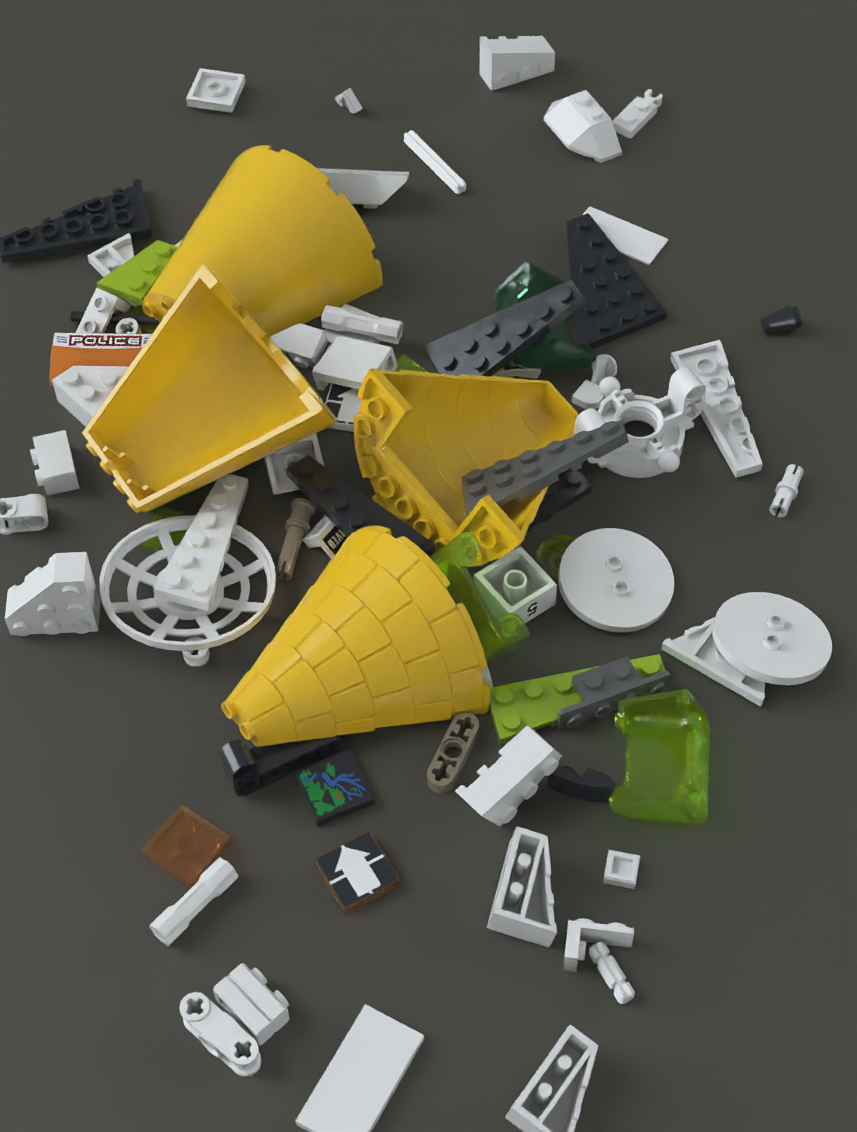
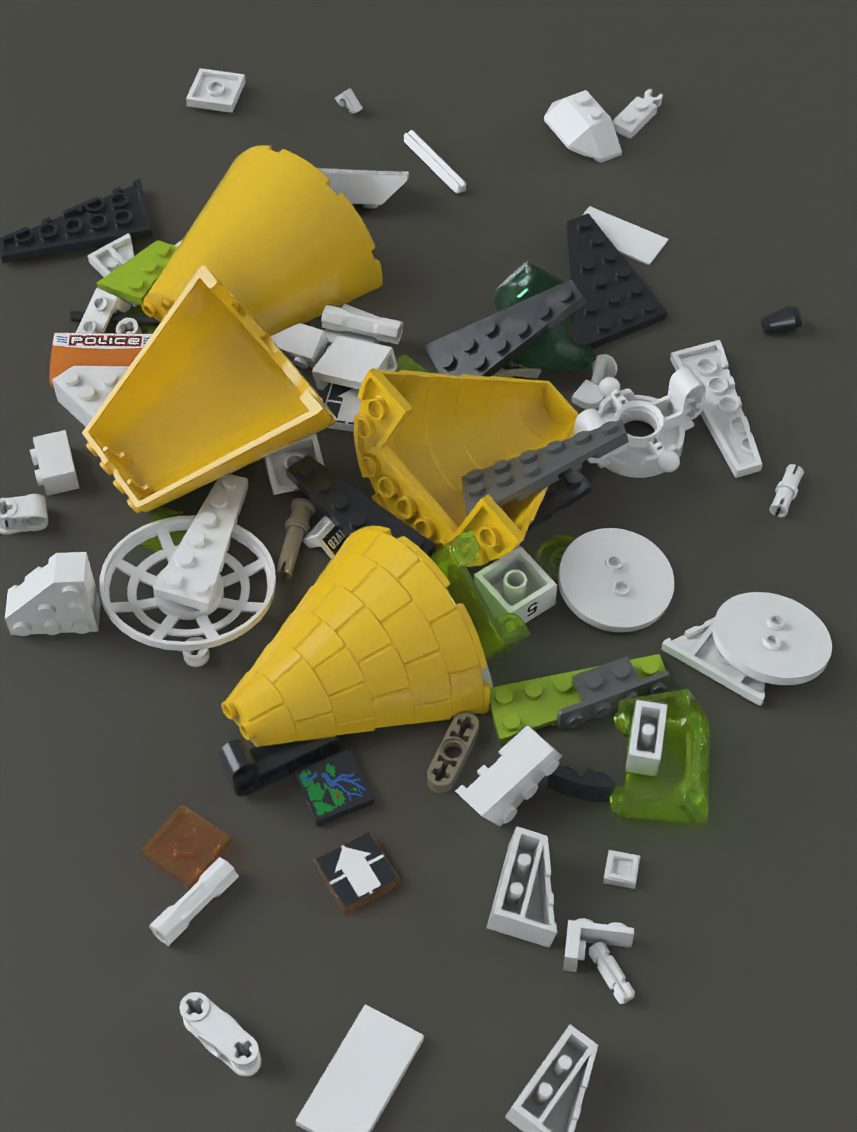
(252, 1003): white brick -> none
(514, 60): white wedge -> none
(646, 738): none -> white brick

